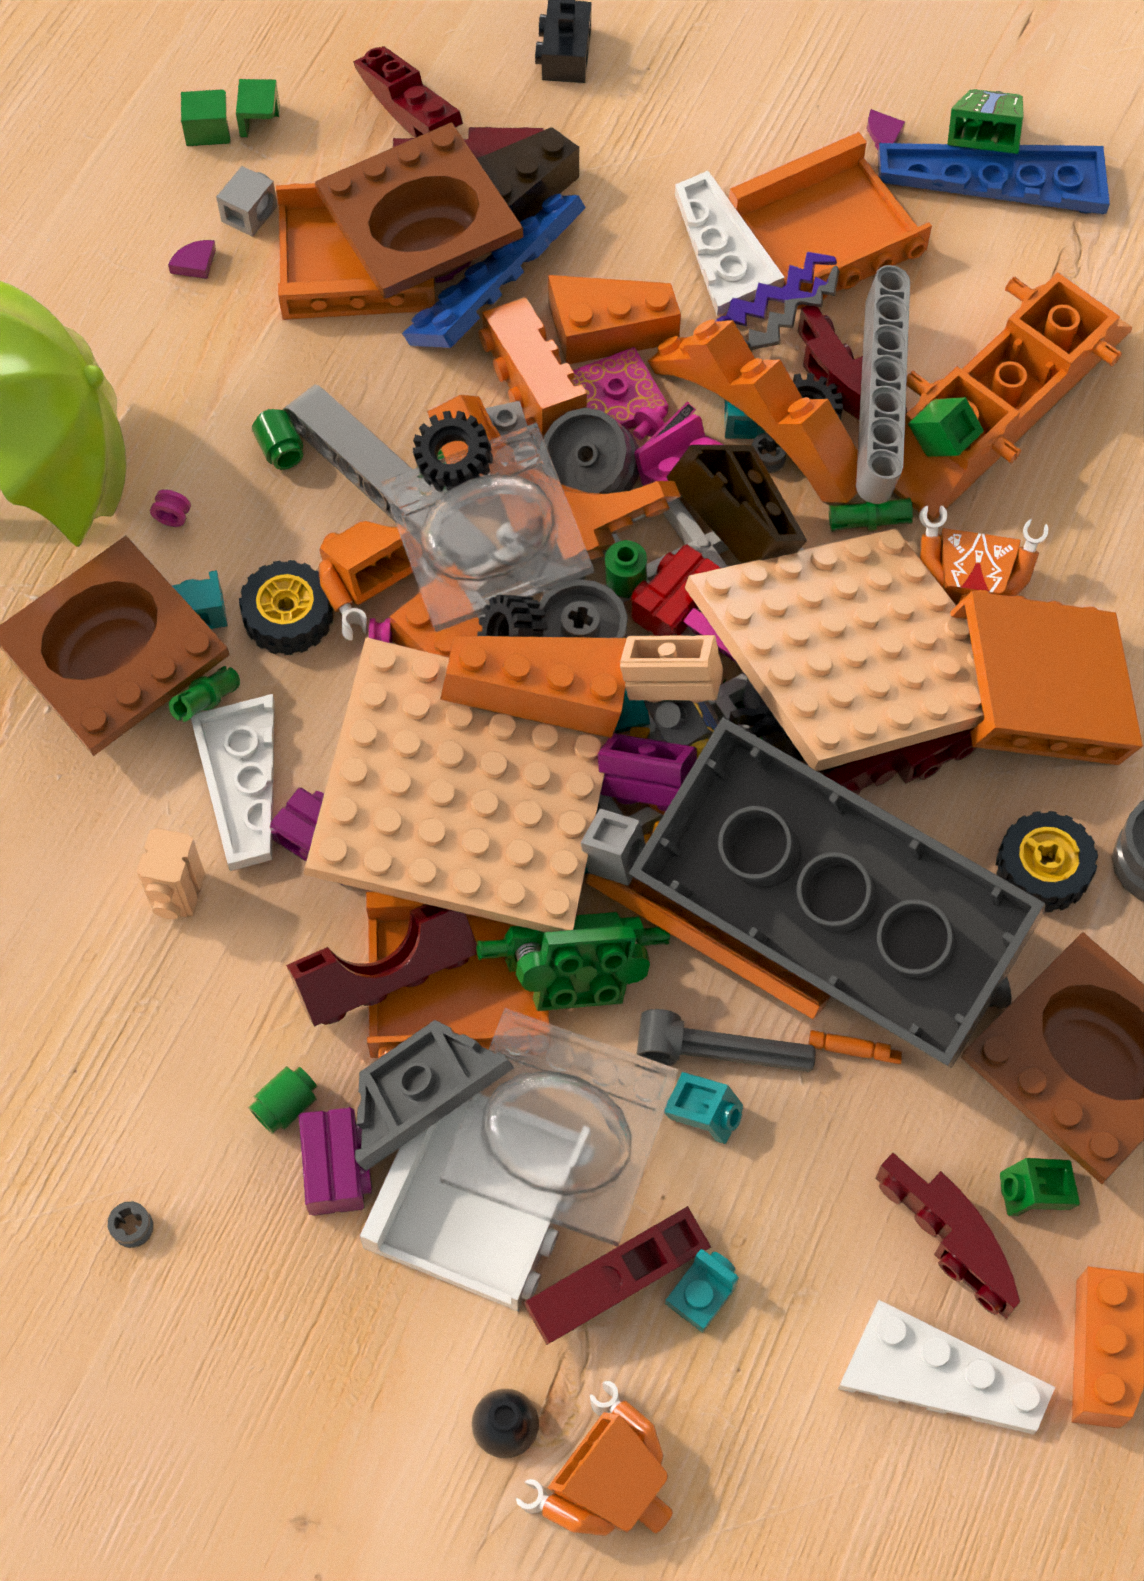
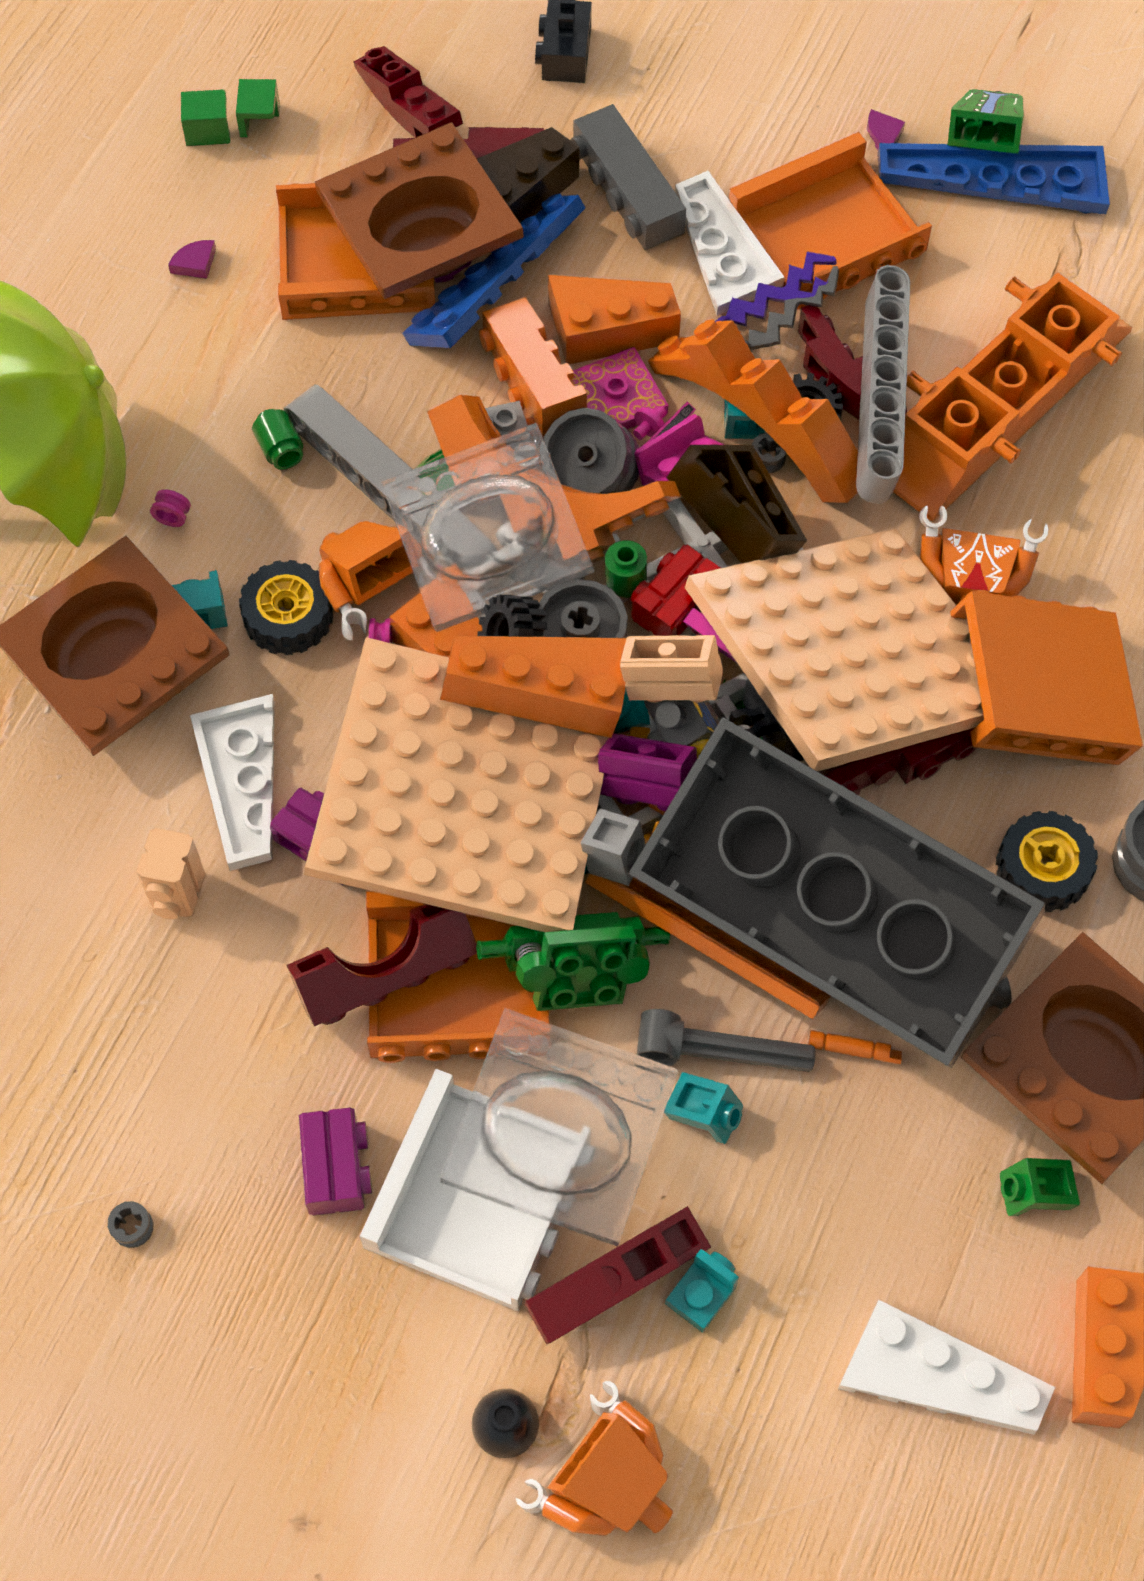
(204, 693): green pin -> none
(247, 201): light grey brick -> none
(283, 1099): green brick -> none
(419, 1087): dark grey wing -> none
(447, 431): black tyre -> none
(629, 177): none -> dark grey brick
(870, 514): green pin -> none
(946, 427): green panel -> none
(968, 1244): dark red slope -> none

